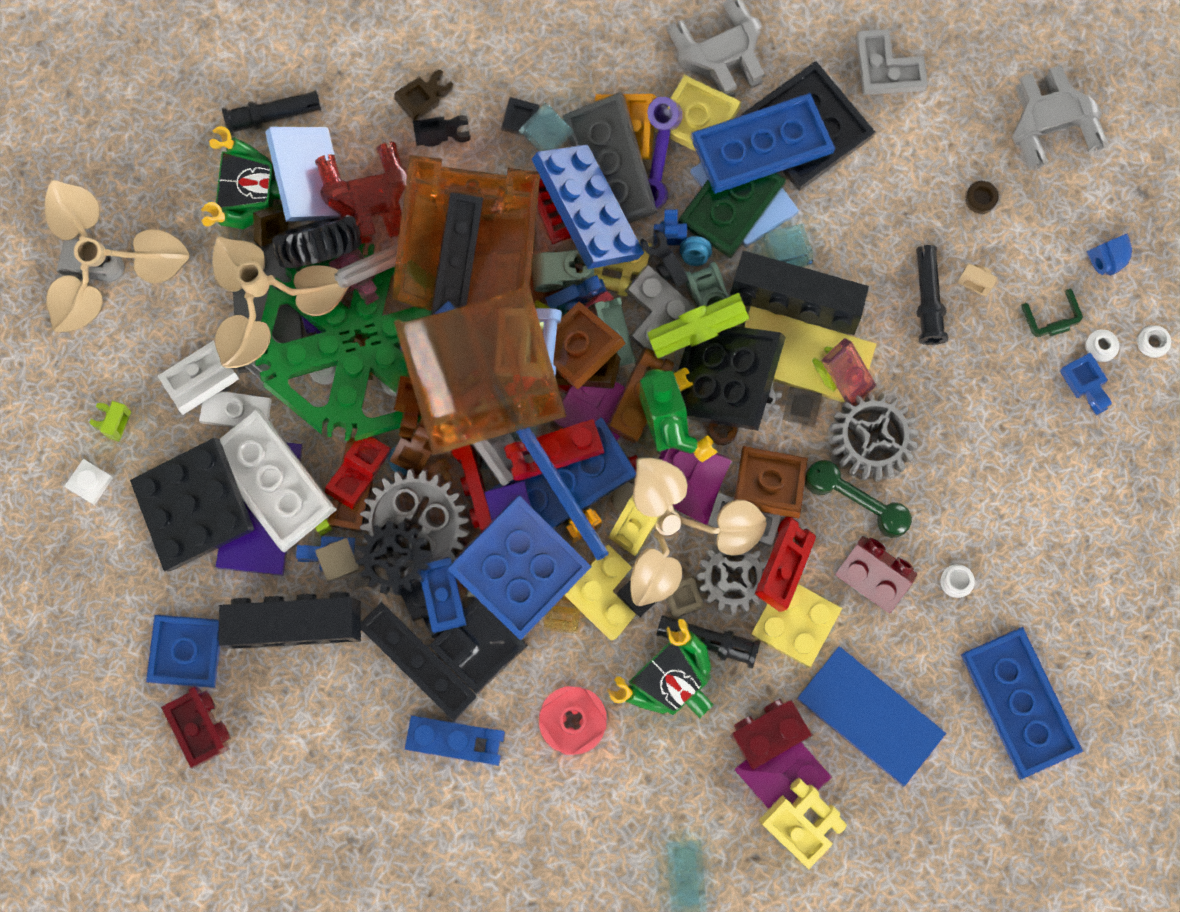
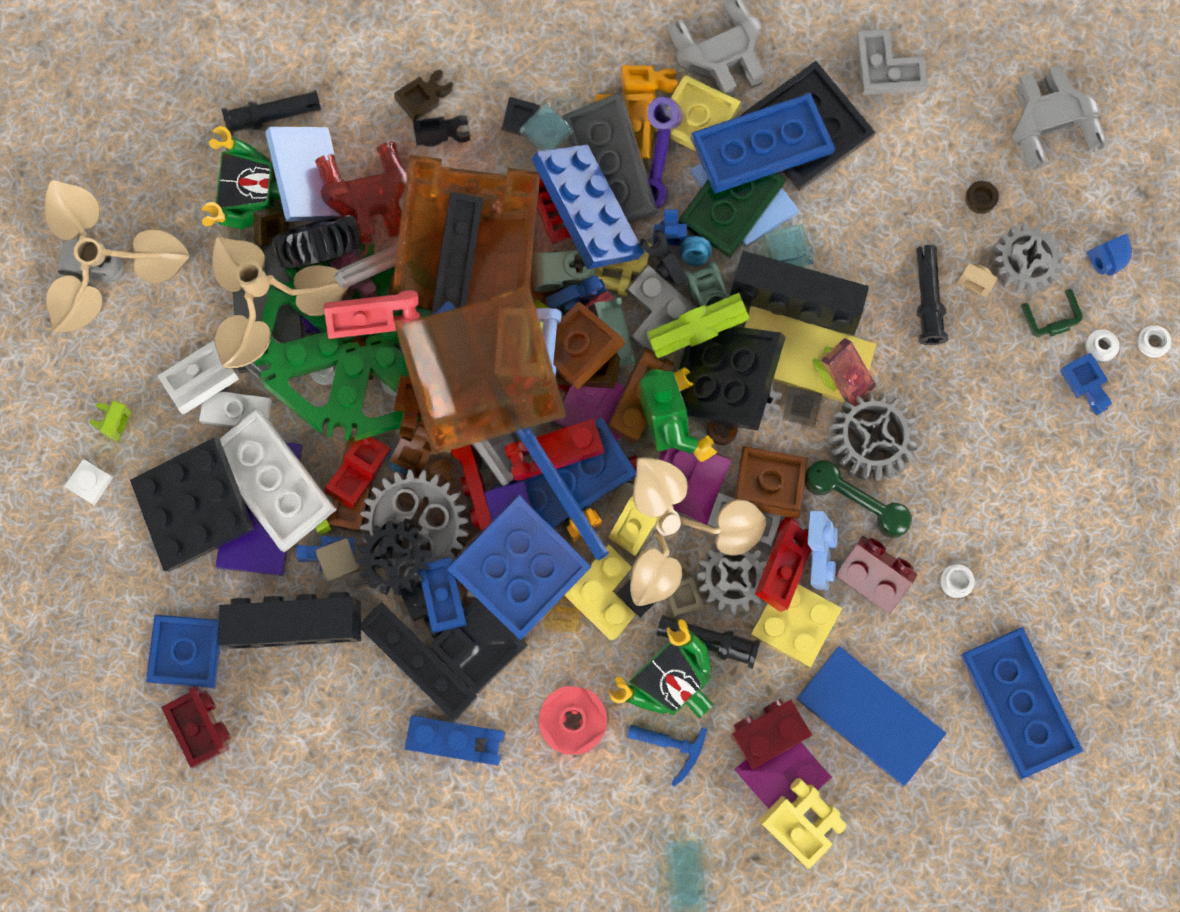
(369, 314): none -> coral plate
(644, 80): none -> light orange plate
(664, 740): none -> blue piece
(821, 540): none -> light blue plate
(1043, 258): none -> light grey gear

